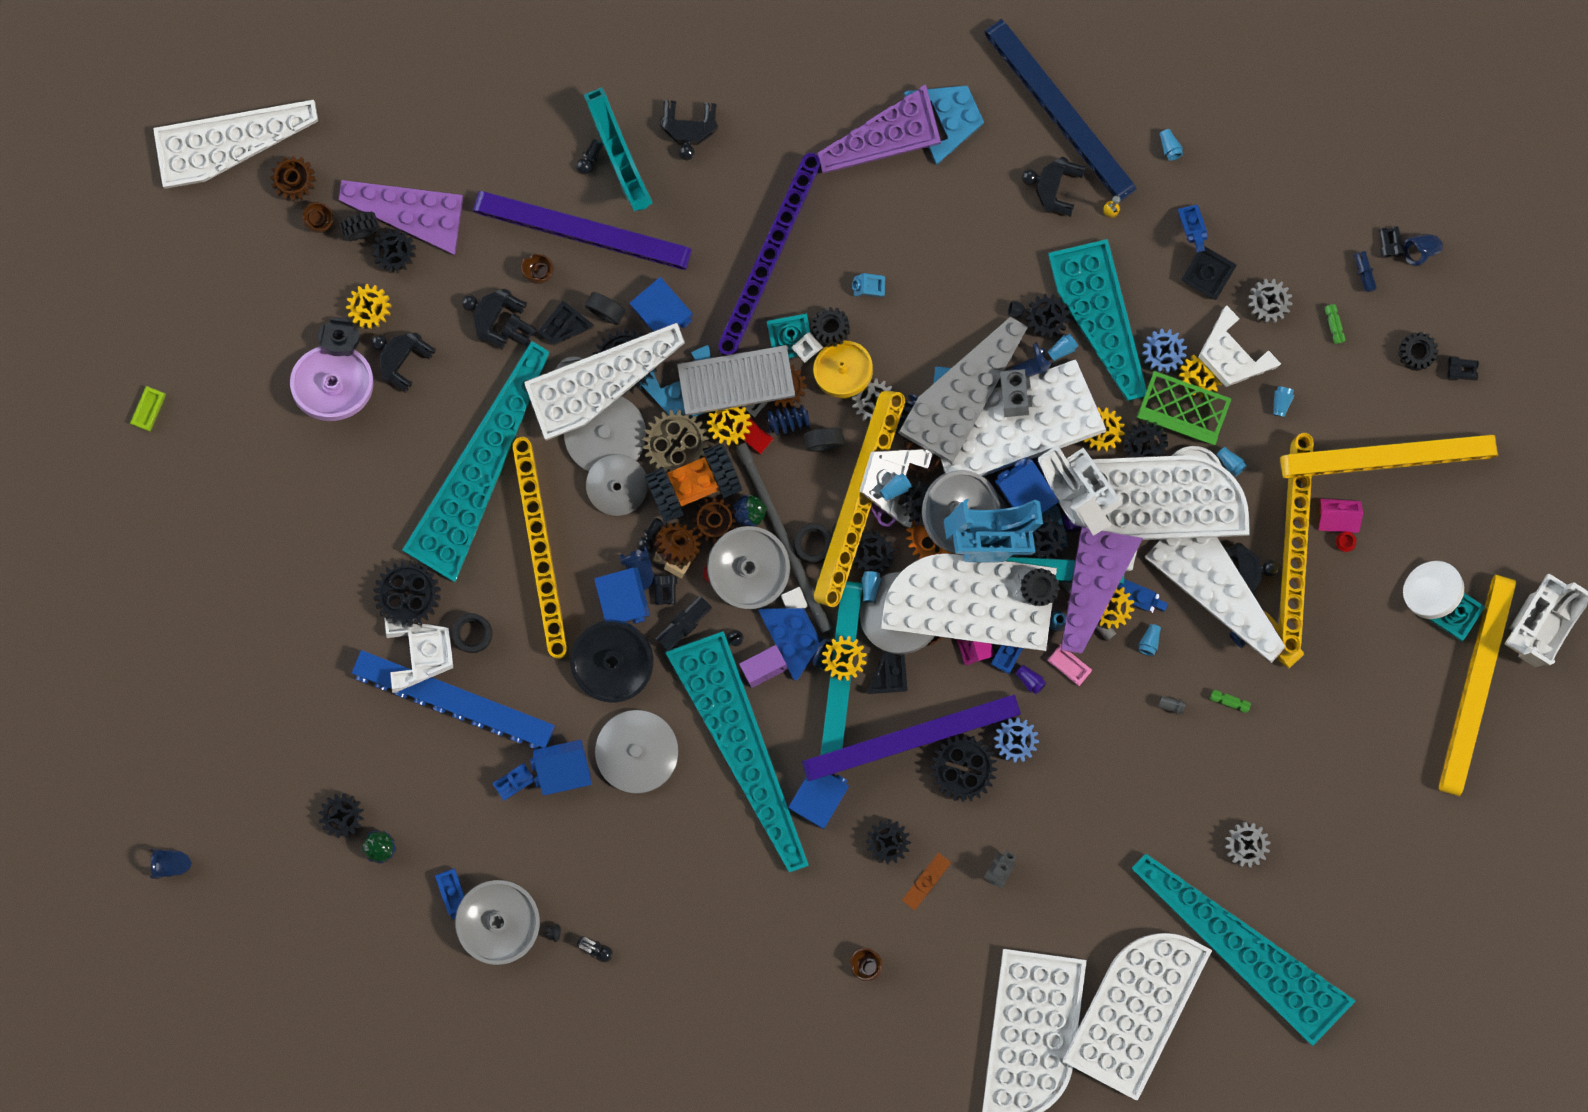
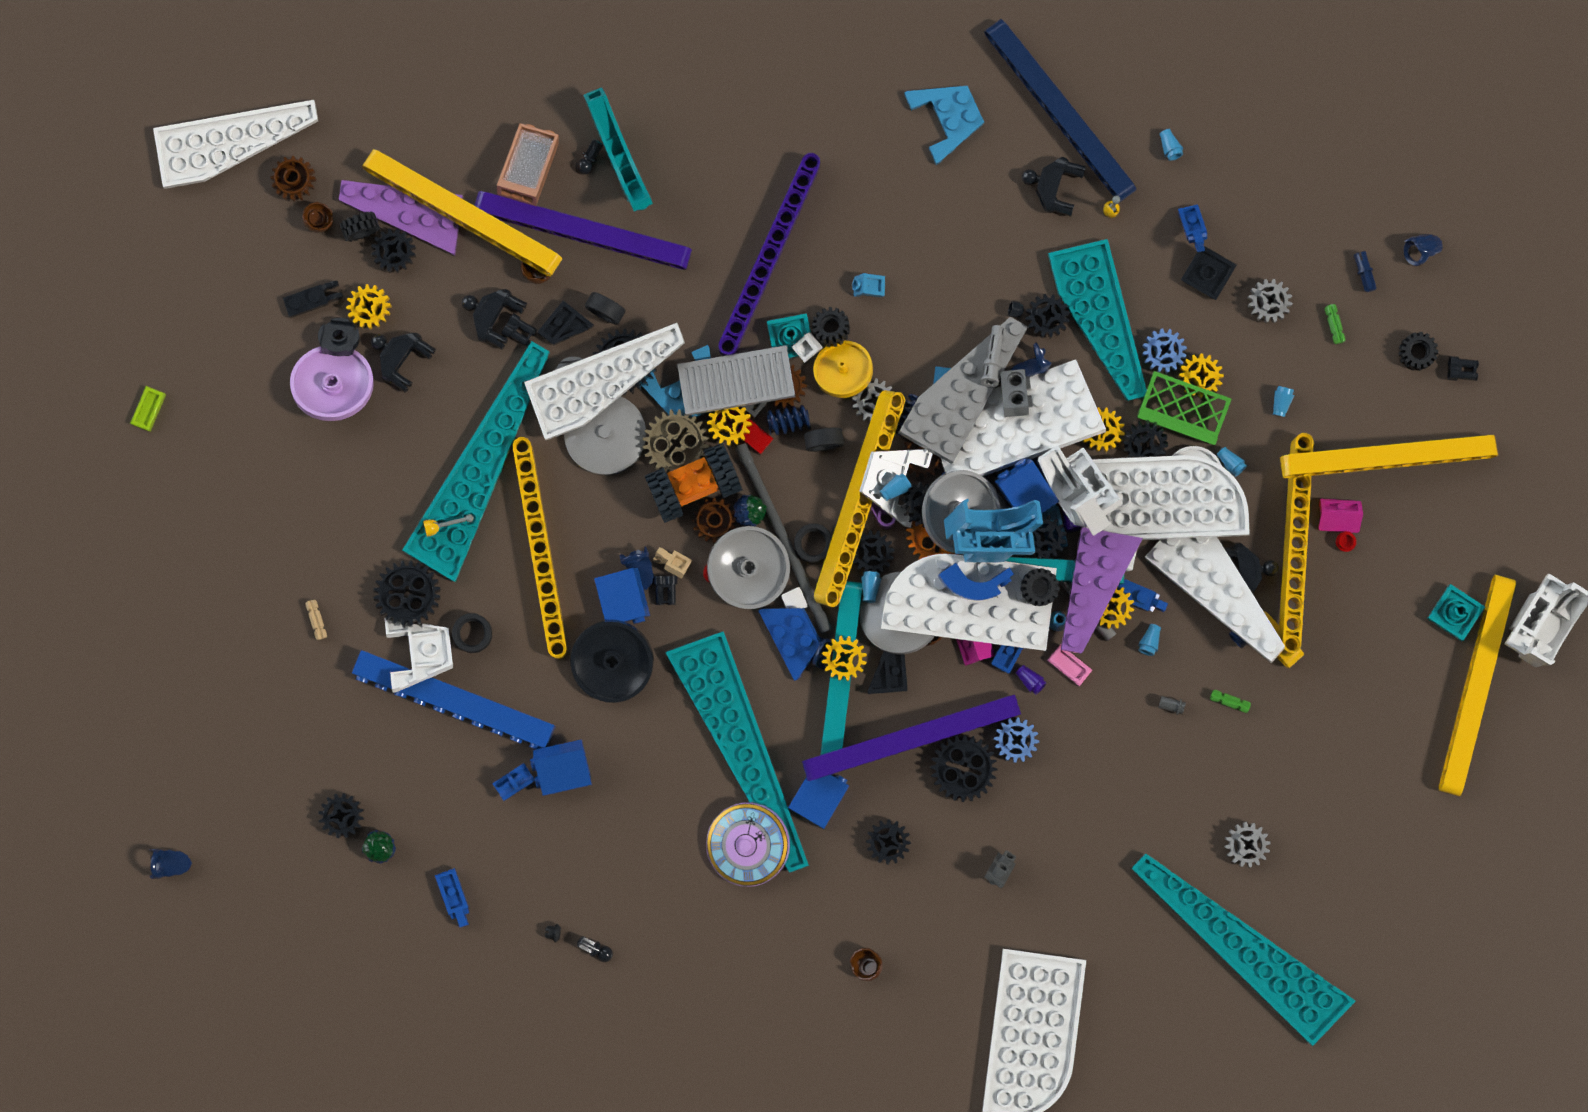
(311, 299): none -> black hinge
(316, 619): none -> tan axle
(432, 526): none -> hinge
(462, 212): none -> yellow beam
(497, 922): light grey dish -> none
(527, 164): none -> window
(612, 470): light grey dish -> none
(636, 751): light grey dish -> none
(650, 534): black axle -> none
(661, 307): blue brick -> none
(677, 544): reddish brown gear -> none
(684, 623): black piece -> none
(688, 132): black connector -> none
(737, 642): black hinge -> none
(748, 844): none -> dish
(763, 666): medium lavender hinge -> none
(894, 131): medium lavender wing -> none
(926, 881): dark orange piece -> none
(967, 589): none -> blue arch
(992, 363): none -> light grey pin
(1063, 347): dark azure cone -> none
(1136, 1010): white plate -> none
(1227, 357): white wing -> none
(1390, 250): black piece -> none
(1433, 589): white piece -> none

